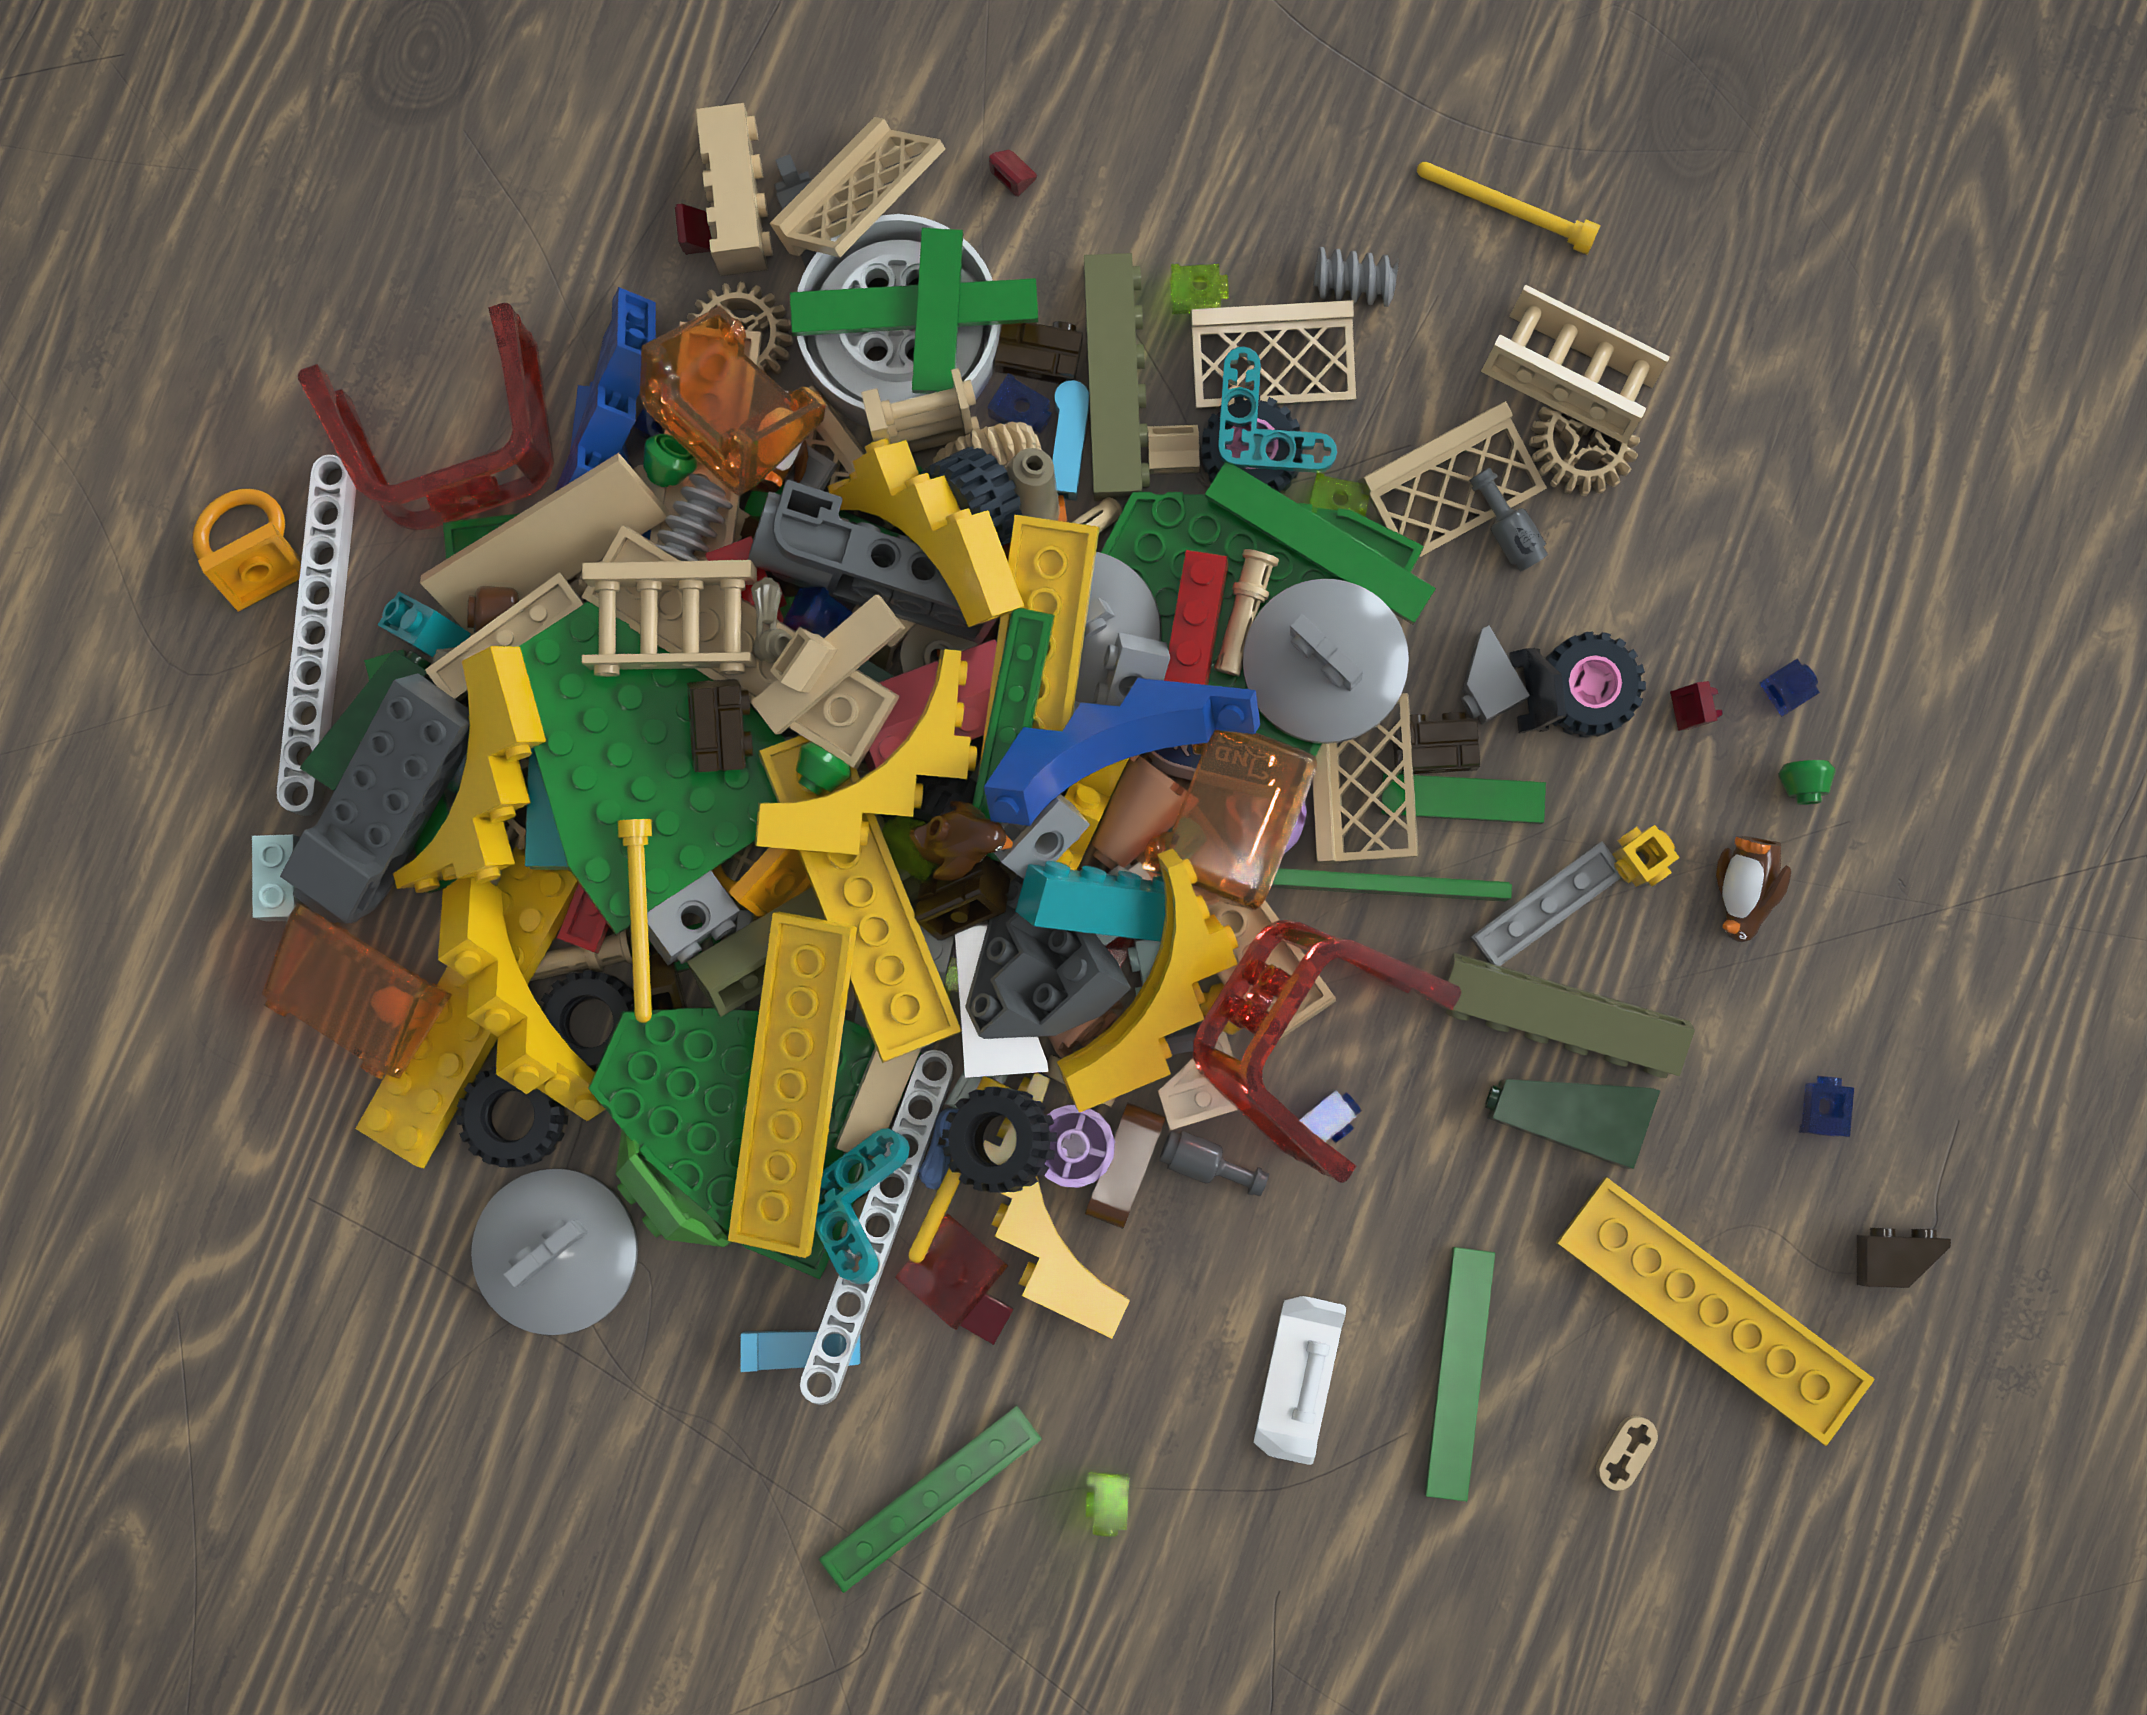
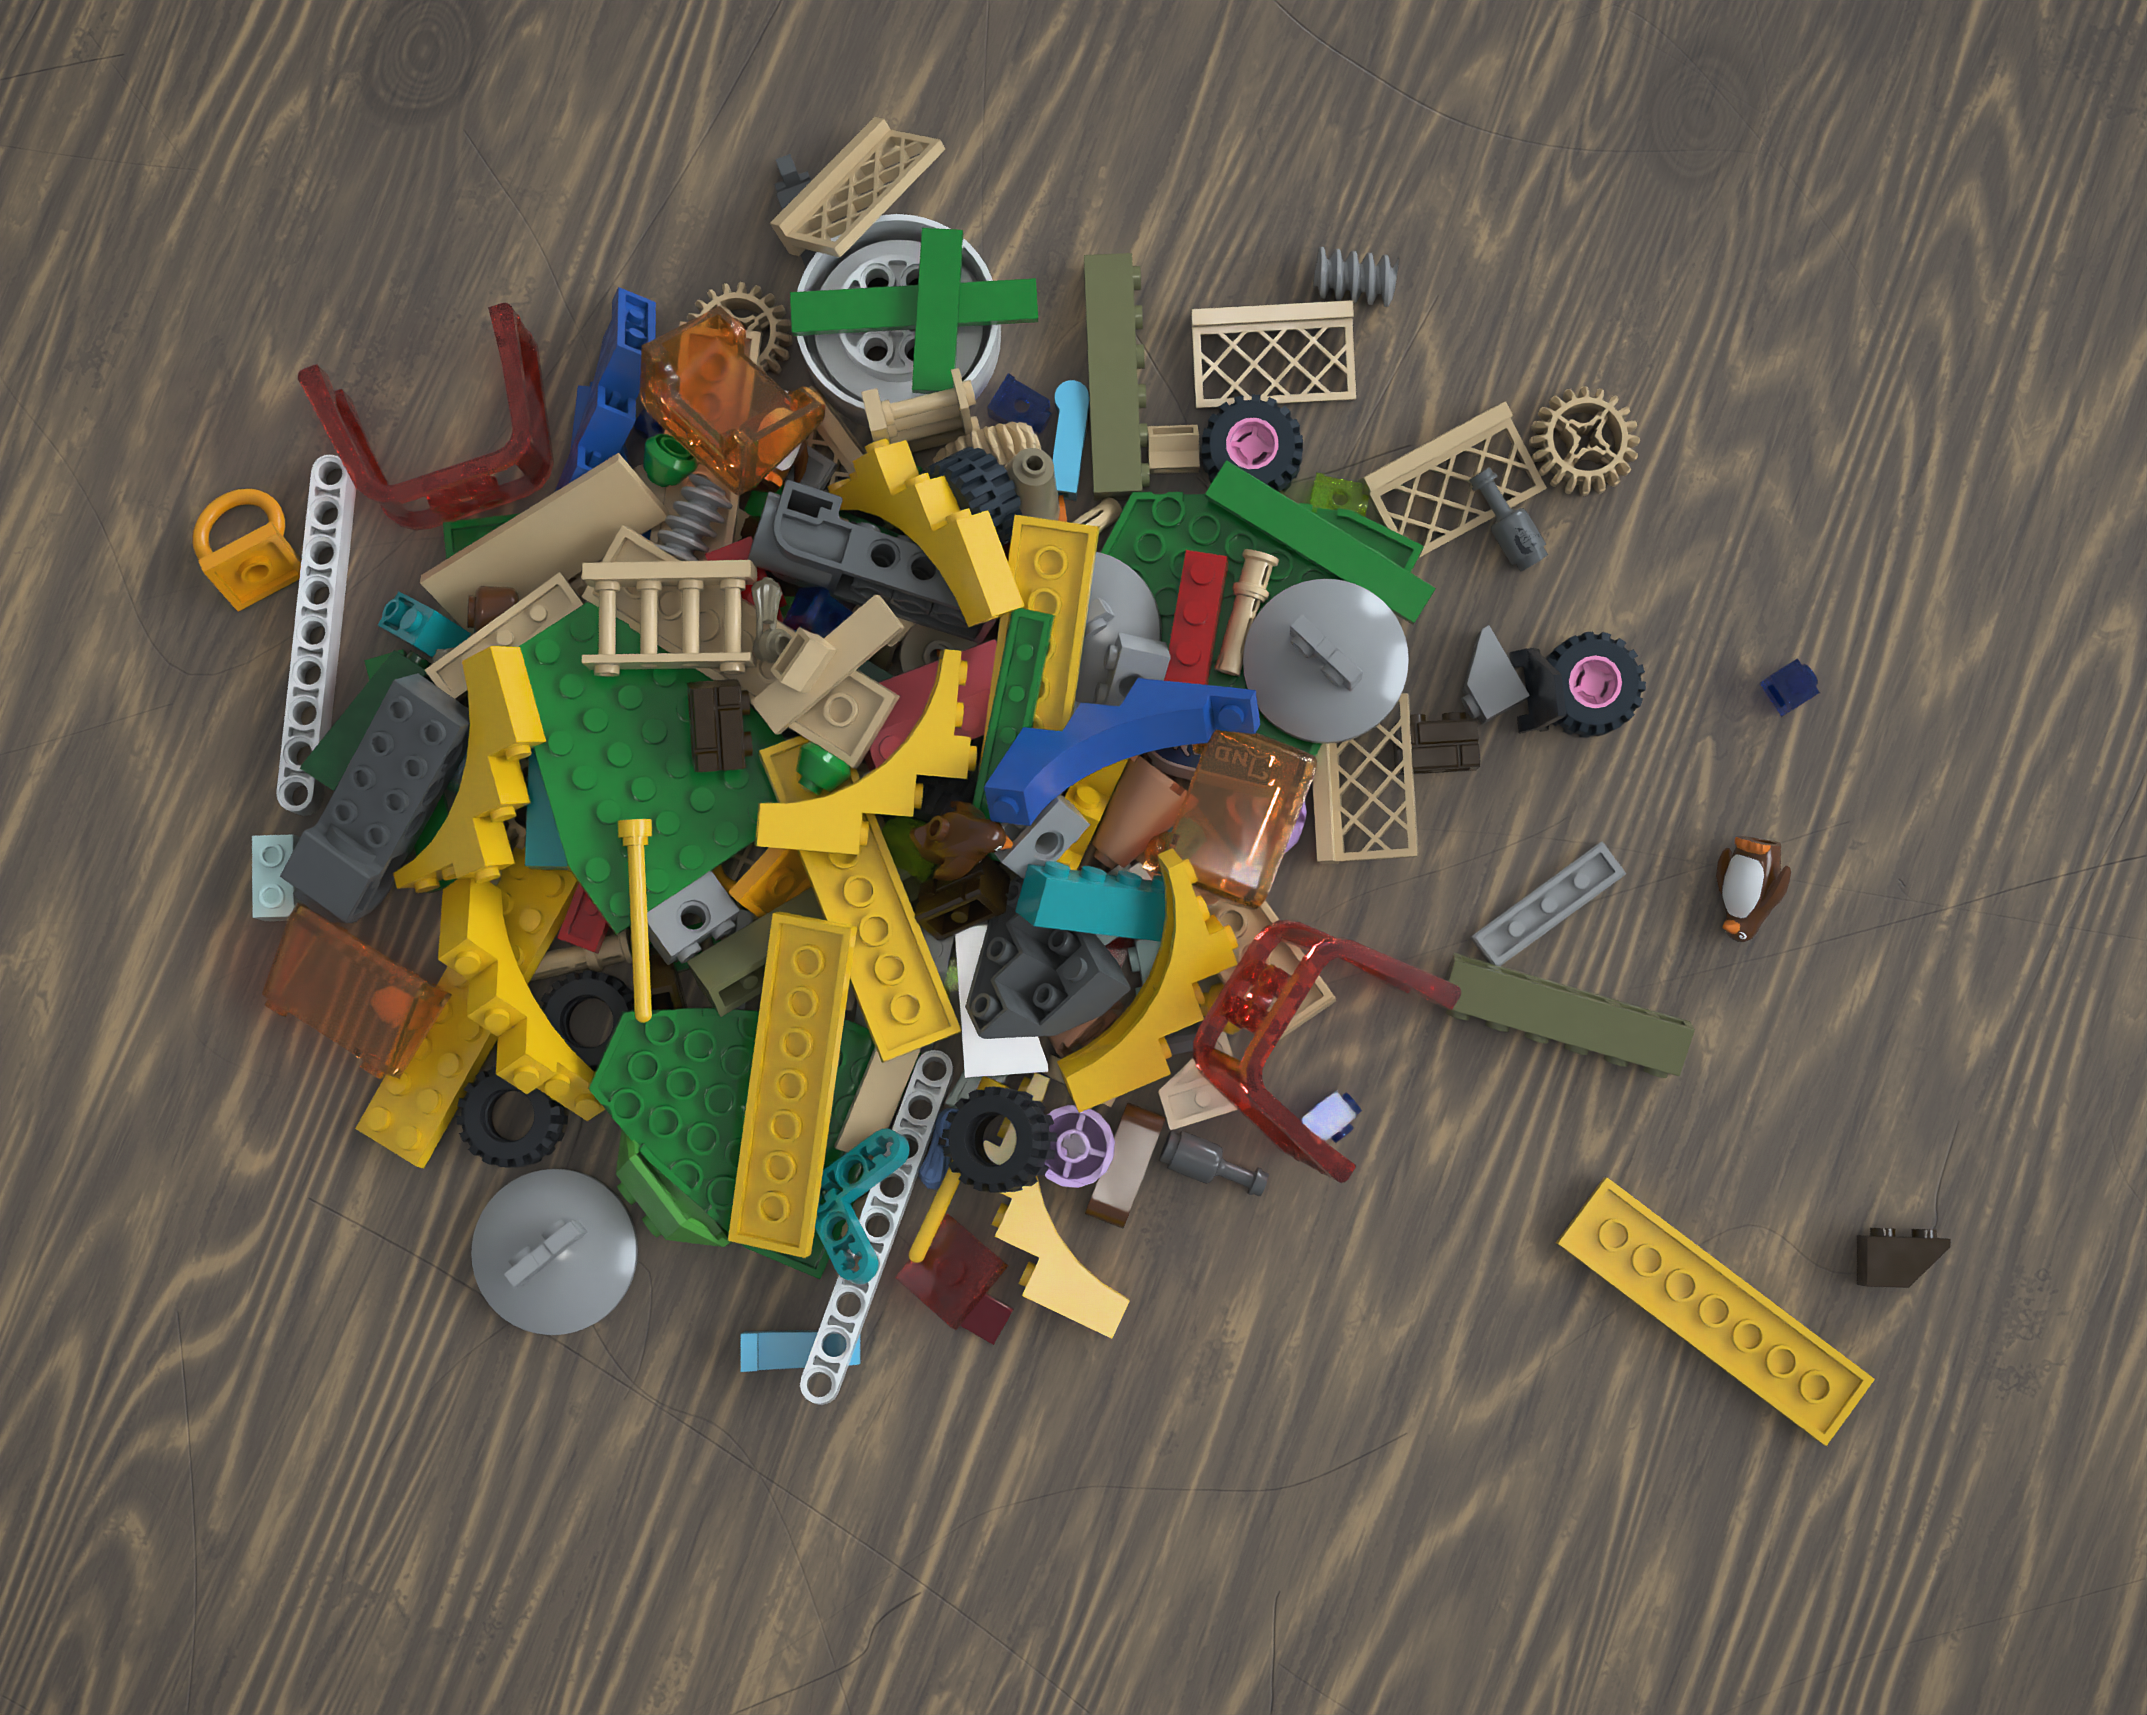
(692, 229): dark red slope -> none
(731, 187): tan wedge -> none
(930, 1499): green tile -> none
(1011, 171): dark red slope -> none
(1039, 351): dark brown brick -> none
(1108, 1502): clear neon green brick -> none
(1186, 297): clear neon green brick -> none
(1259, 438): teal beam -> none
(1299, 1378): white piece -> none
(1392, 885): green tile -> none
(1459, 1374): tile -> none
(1470, 799): green tile -> none
(1562, 388): tan fence -> none
(1578, 234): yellow piece -> none
(1584, 1117): dark green slope -> none
(1635, 1458): tan beam -> none
(1657, 850): yellow brick -> none
(1694, 705): dark red tile -> none
(1807, 780): green cone -> none
(1838, 1119): clear blue brick -> none

